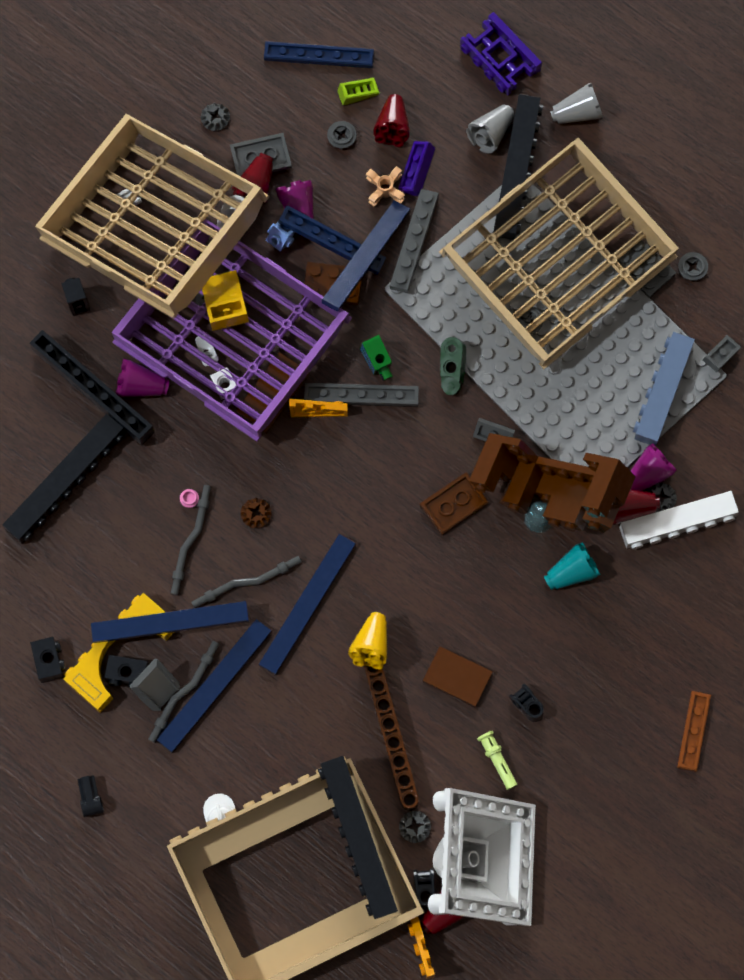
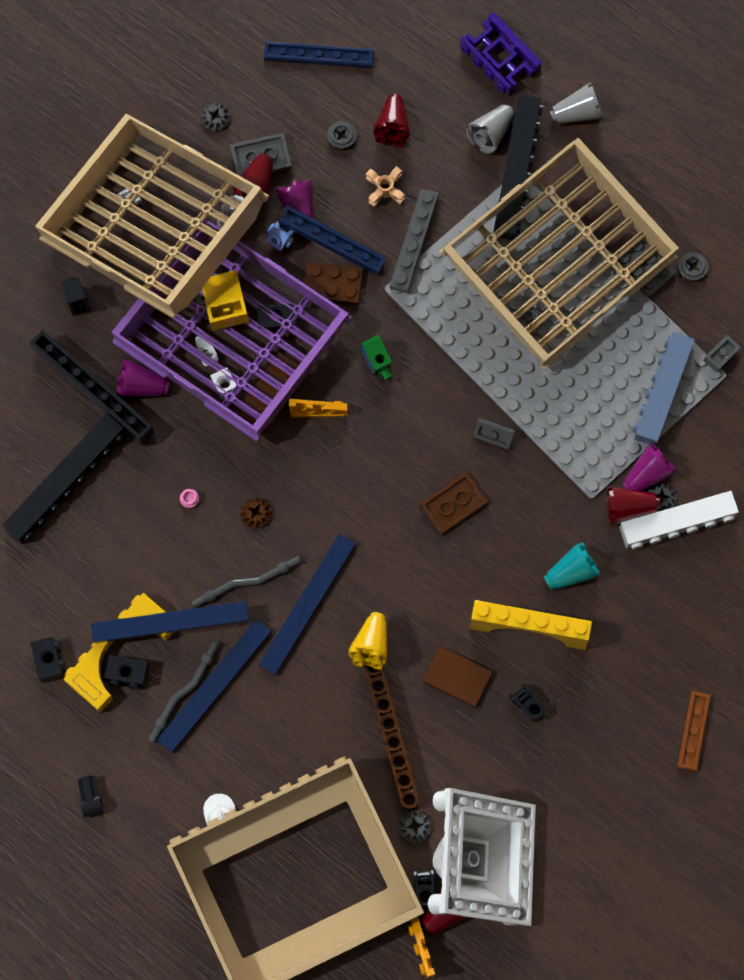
(155, 685): dark grey slope -> none
(178, 574): dark grey bar -> none
(271, 325): none -> black brick
(352, 98): lime slope -> none
(358, 836): black brick -> none
(363, 394): dark grey plate -> none
(365, 256): dark blue tile -> none
(417, 168): dark purple slope -> none
(452, 382): dark green piece -> none
(493, 616): none -> yellow arch
(493, 751): yellowish green pin -> none
(534, 517): clear light blue hair -> none
(572, 490): reddish brown brick -> none

